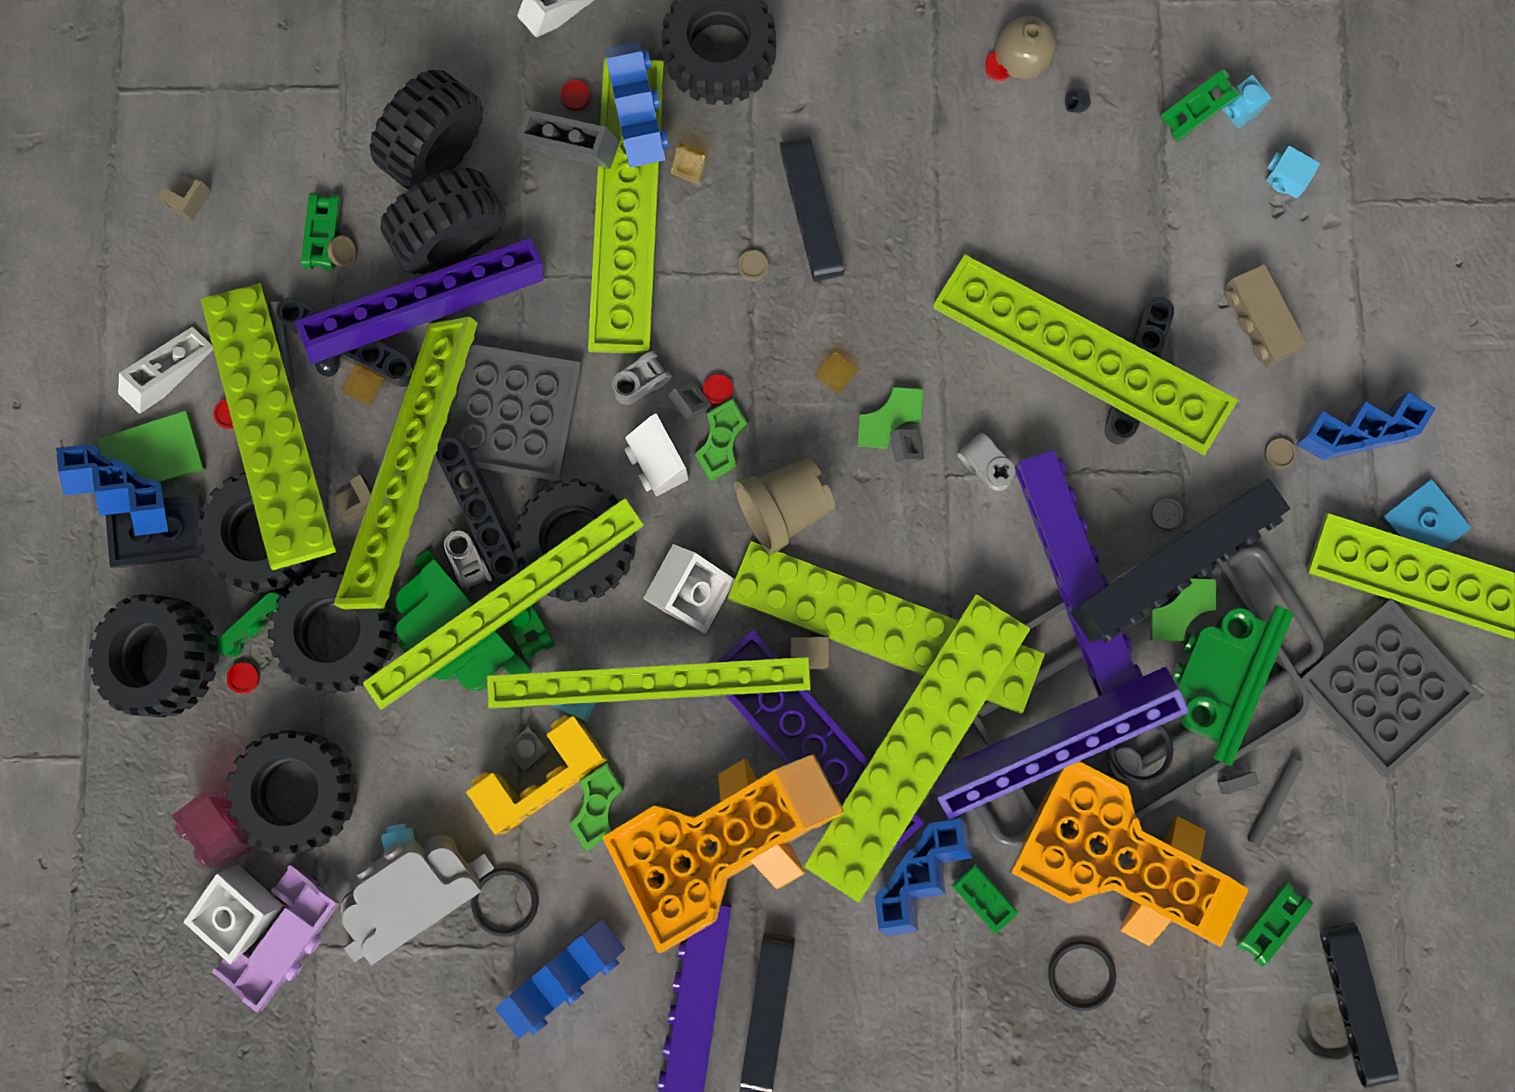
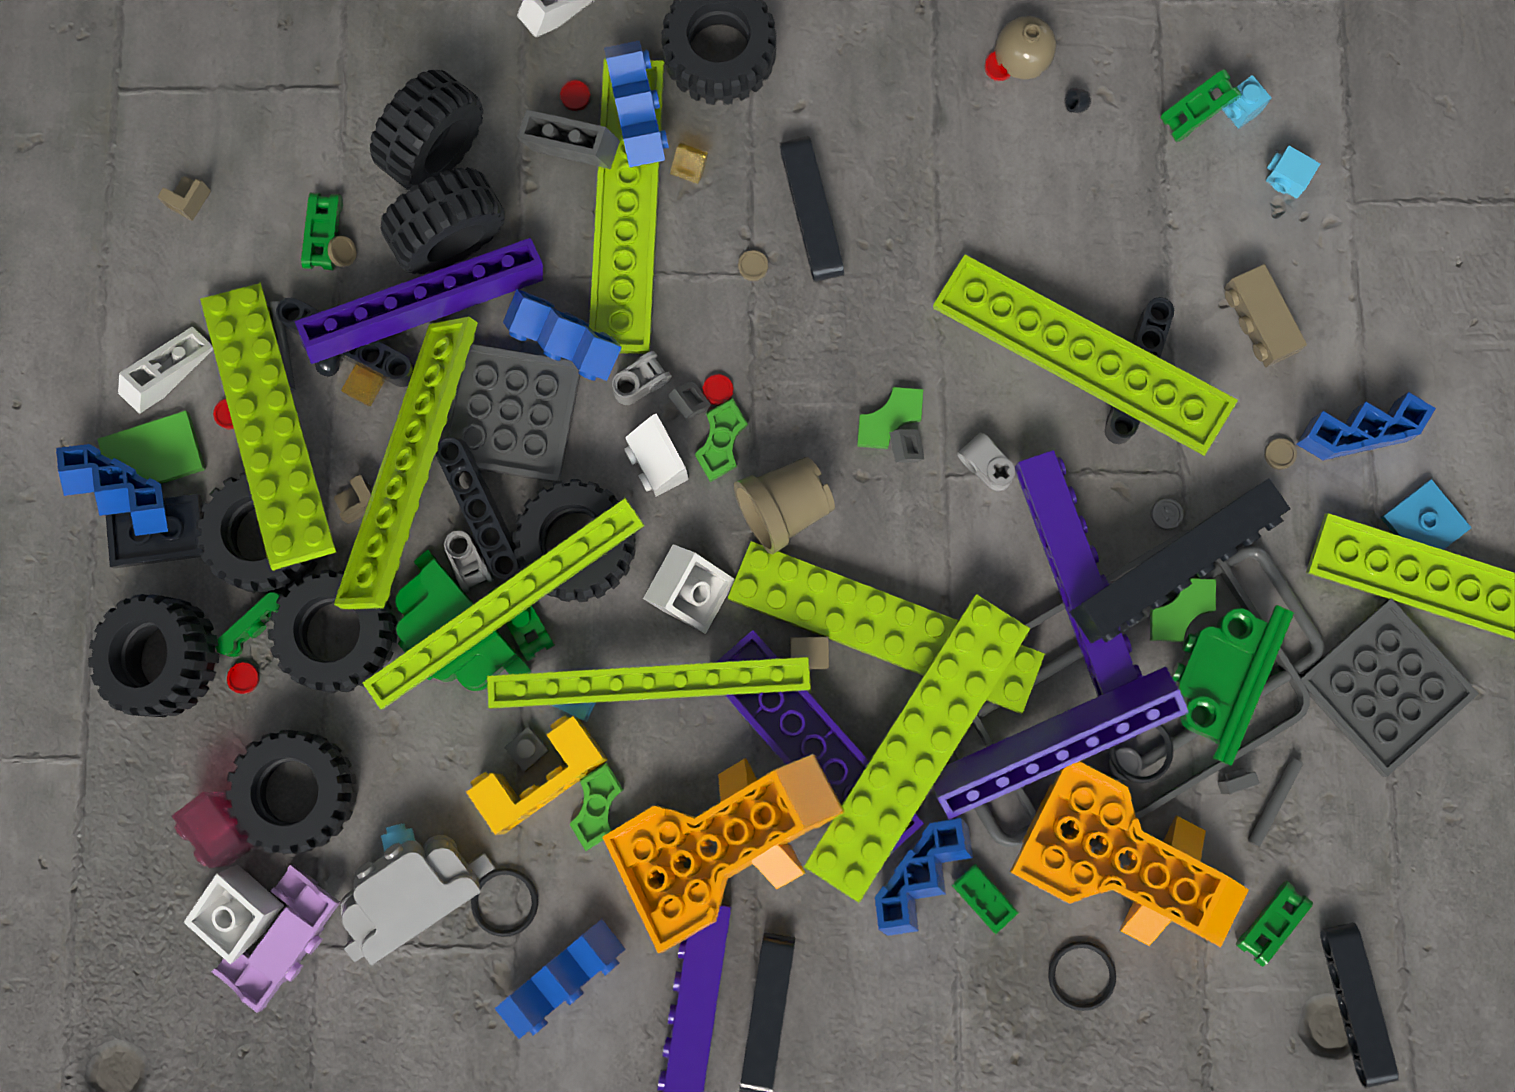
(561, 335): none -> brick
(836, 373): clear yellow plate -> none

